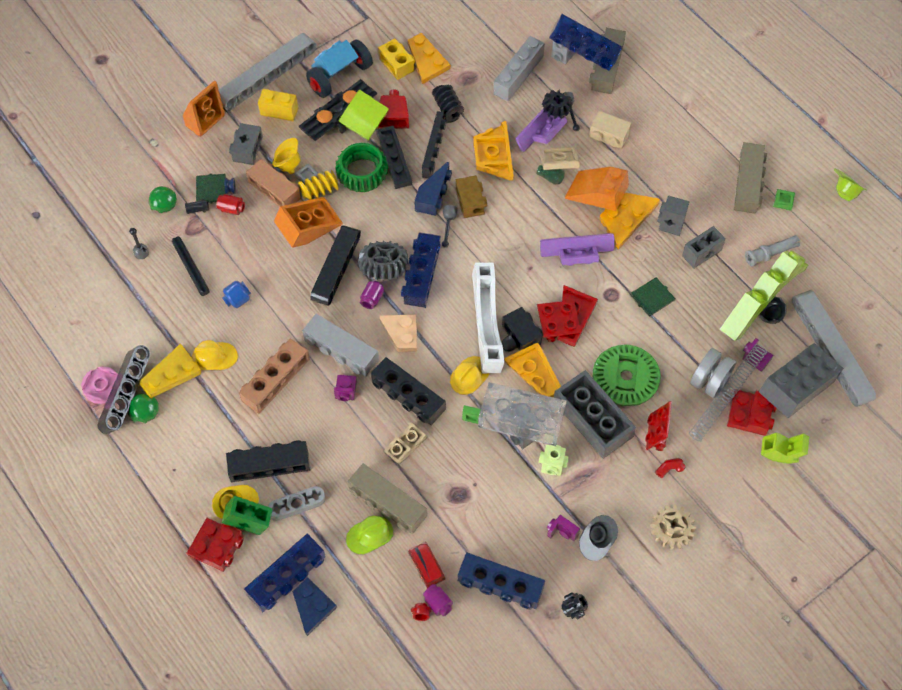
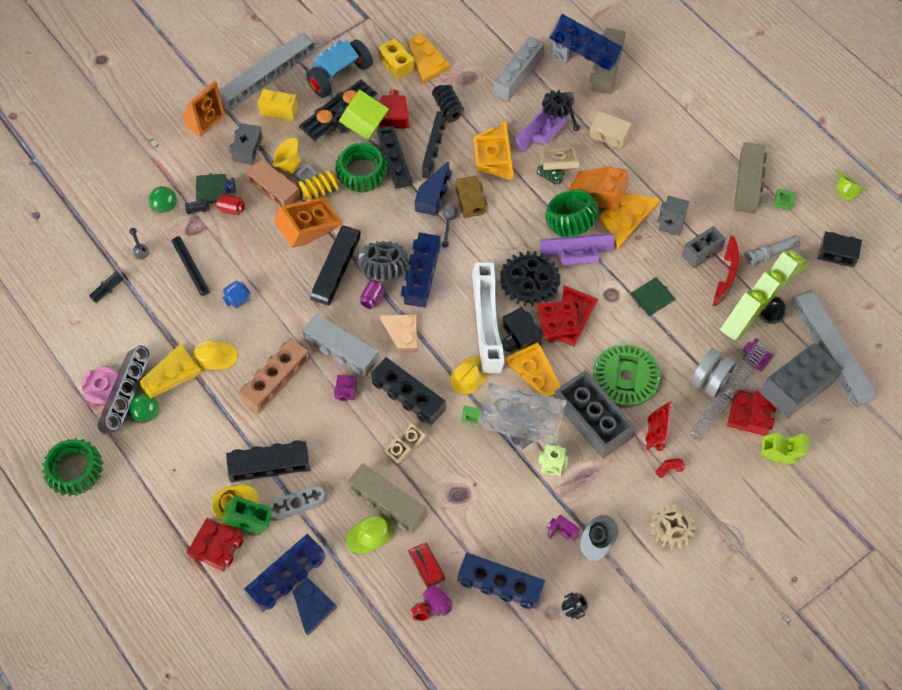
(61, 451): none -> green gear
(106, 287): none -> black axle
(530, 278): none -> black gear
(583, 216): none -> green gear
(731, 255): none -> red slope
(839, 249): none -> black brick

